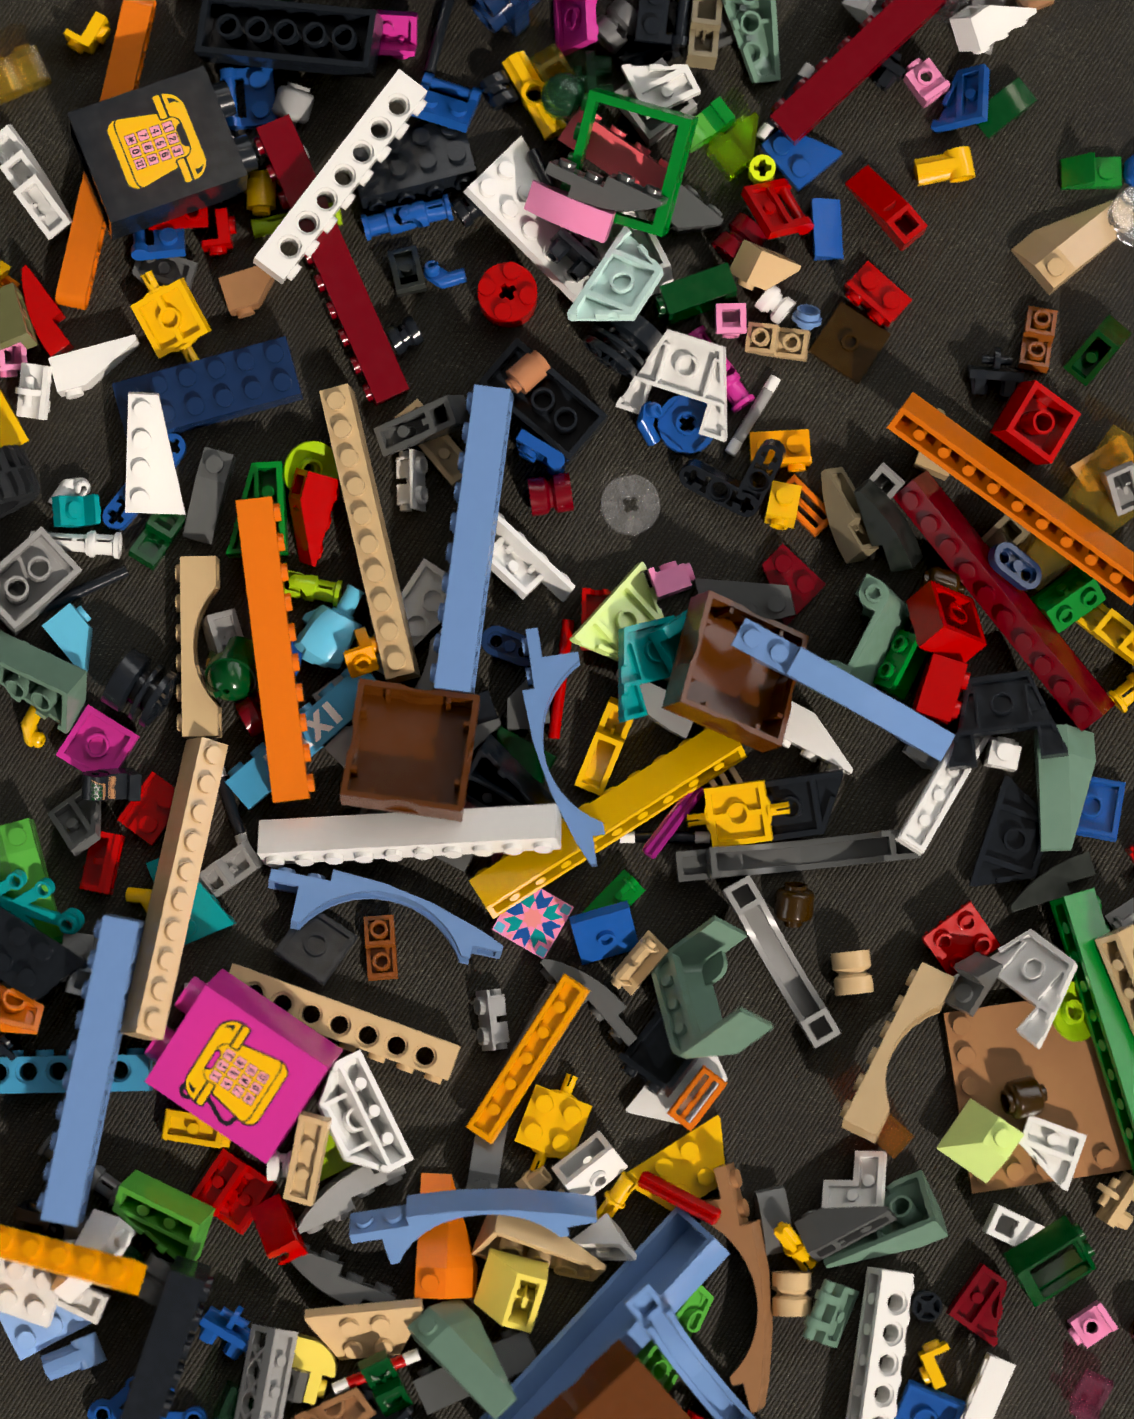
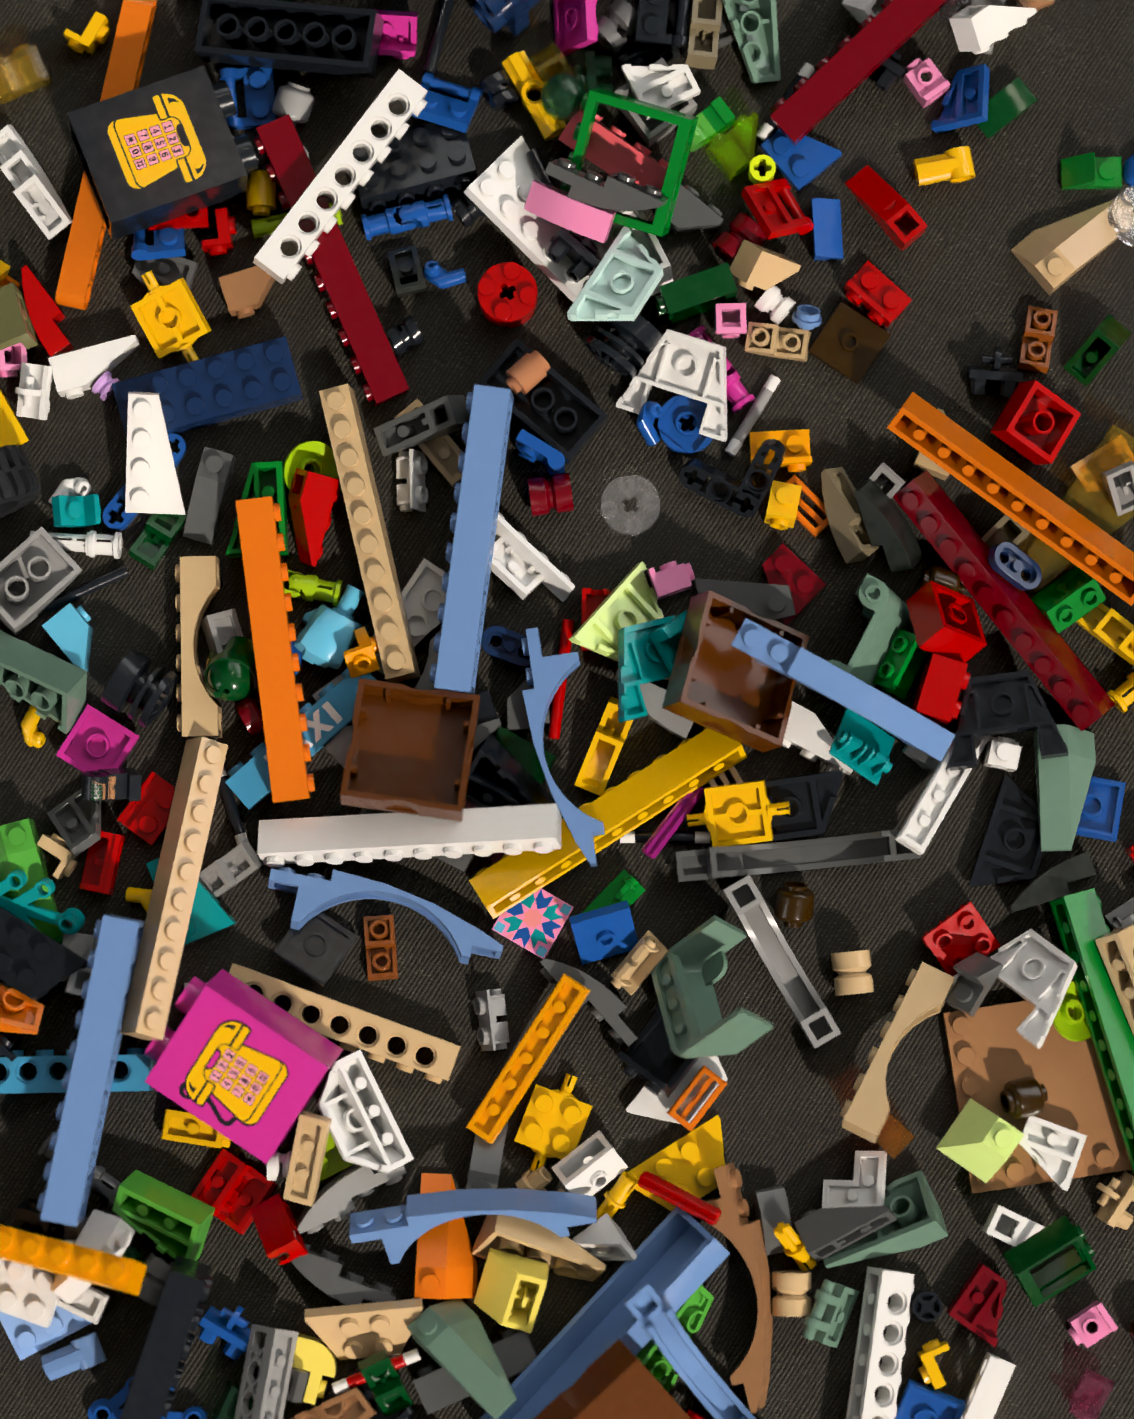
(57, 847): none -> tan bracket
(104, 385): none -> lavender bush
(862, 746): none -> teal hinge

